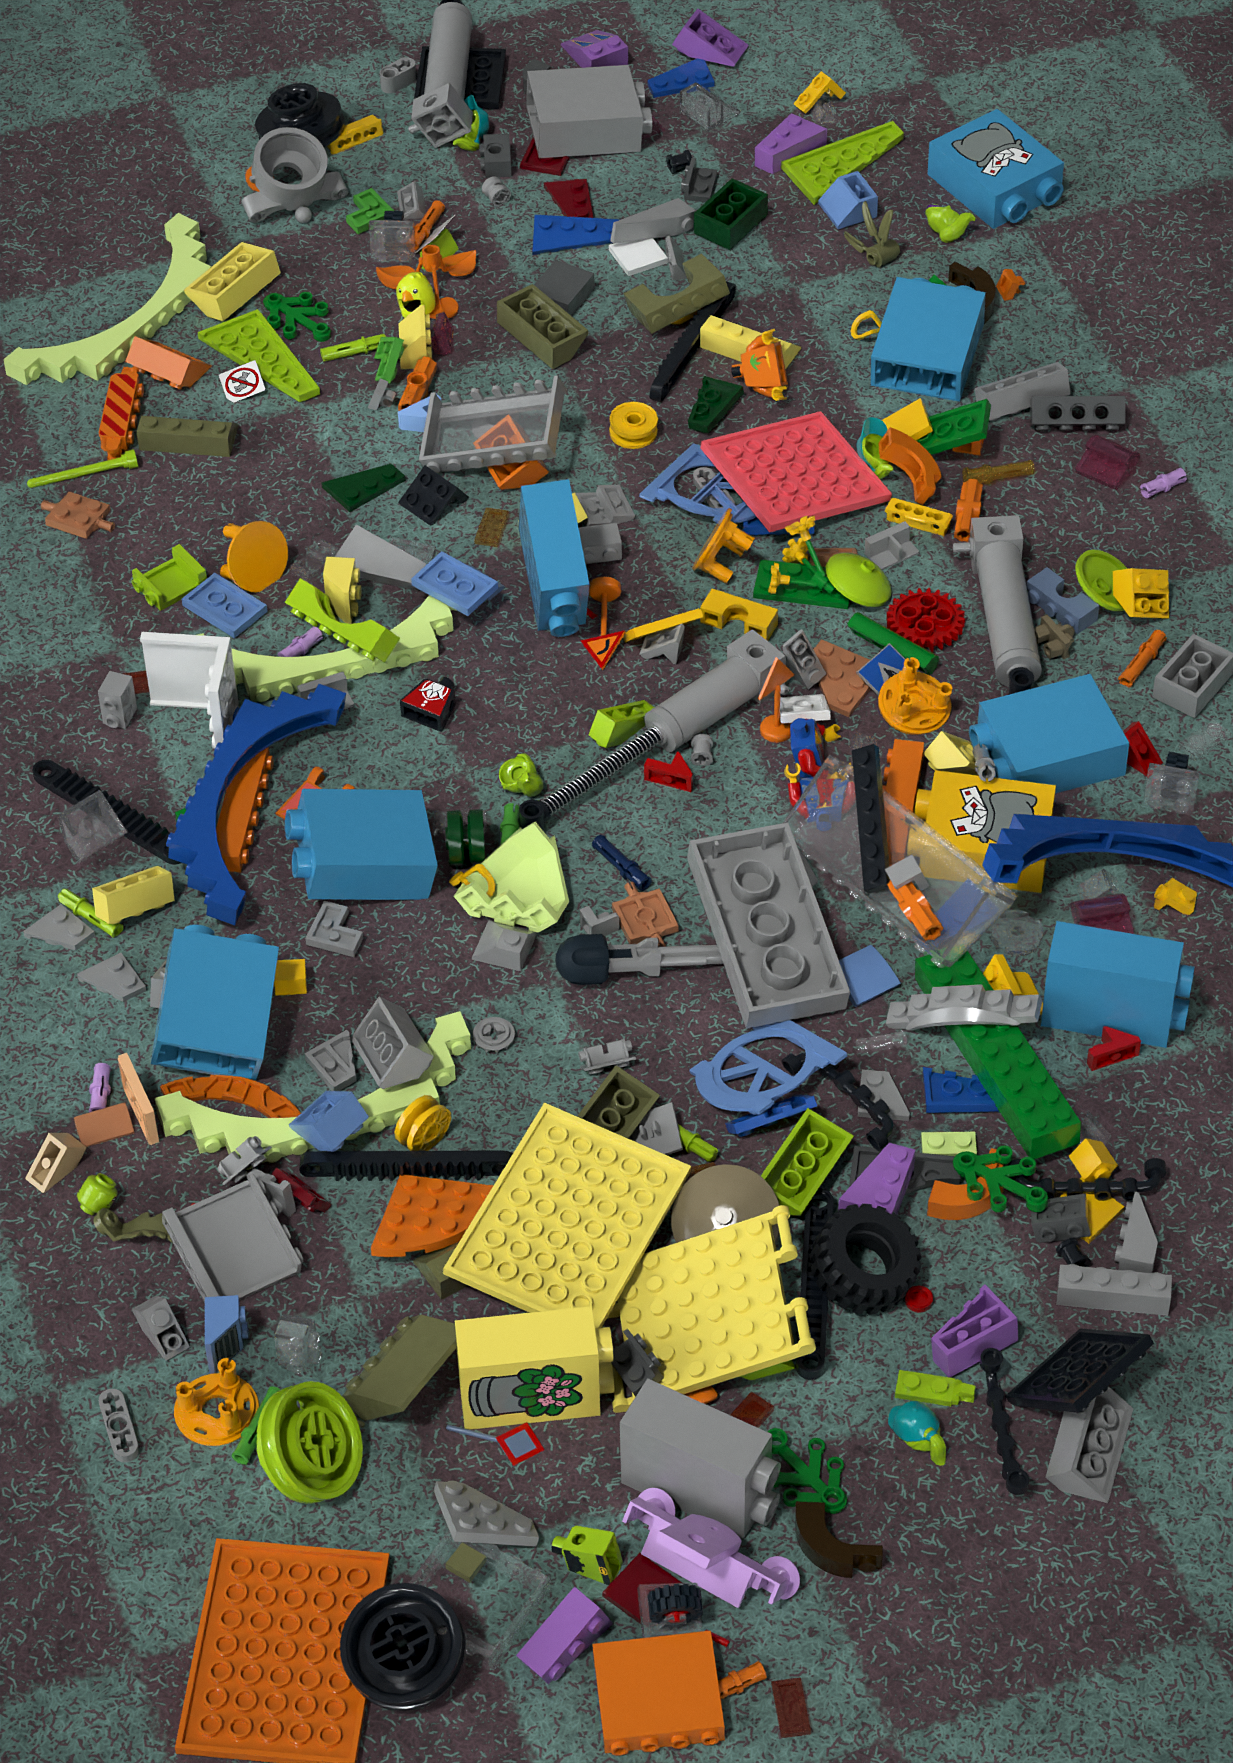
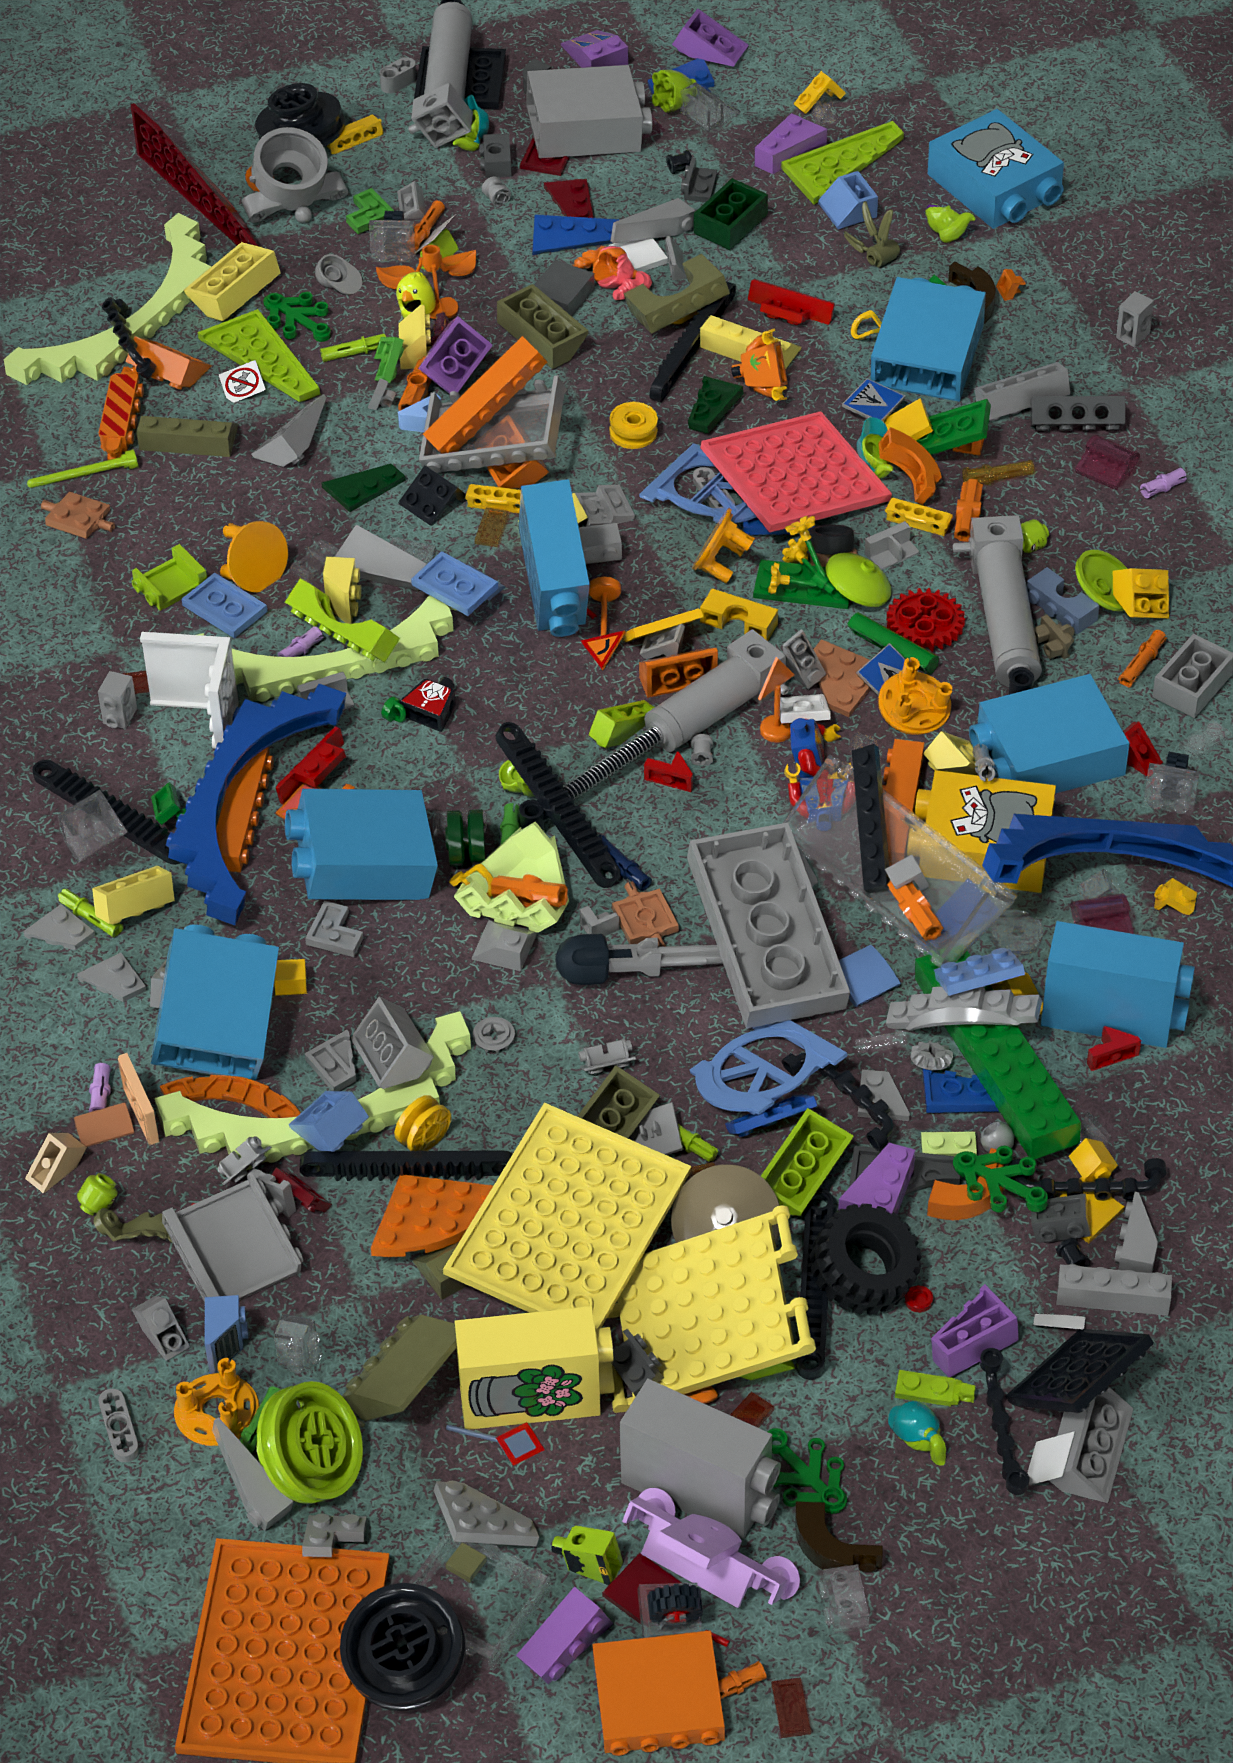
(116, 310): none -> black bar
(165, 803): none -> green tile
(187, 178): none -> dark red wedge
(258, 1494): none -> light grey slope
(293, 437): none -> light grey wedge
(314, 765): none -> red bracket
(325, 1530): none -> light grey plate
(339, 274): none -> light grey cap
(392, 709): none -> green tile
(455, 355): none -> medium lavender slope
(485, 397): none -> orange brick
(493, 497): none -> yellow piece
(530, 890): none -> orange piece
(558, 804): none -> black gear
(613, 270): none -> hair
(668, 87): none -> lime piece
(676, 671): none -> orange slope
(789, 304): none -> red bracket
(832, 539): none -> black tyre
(845, 1599): none -> clear brick
(873, 400): none -> piece
(922, 1055): none -> light grey gear
(979, 971): none -> medium blue plate
(997, 1135): none -> light grey piece
(1034, 535): none -> lime head
(1049, 1458): none -> white sticker
(1063, 1321): none -> white sticker
(1134, 319): none -> light grey brick

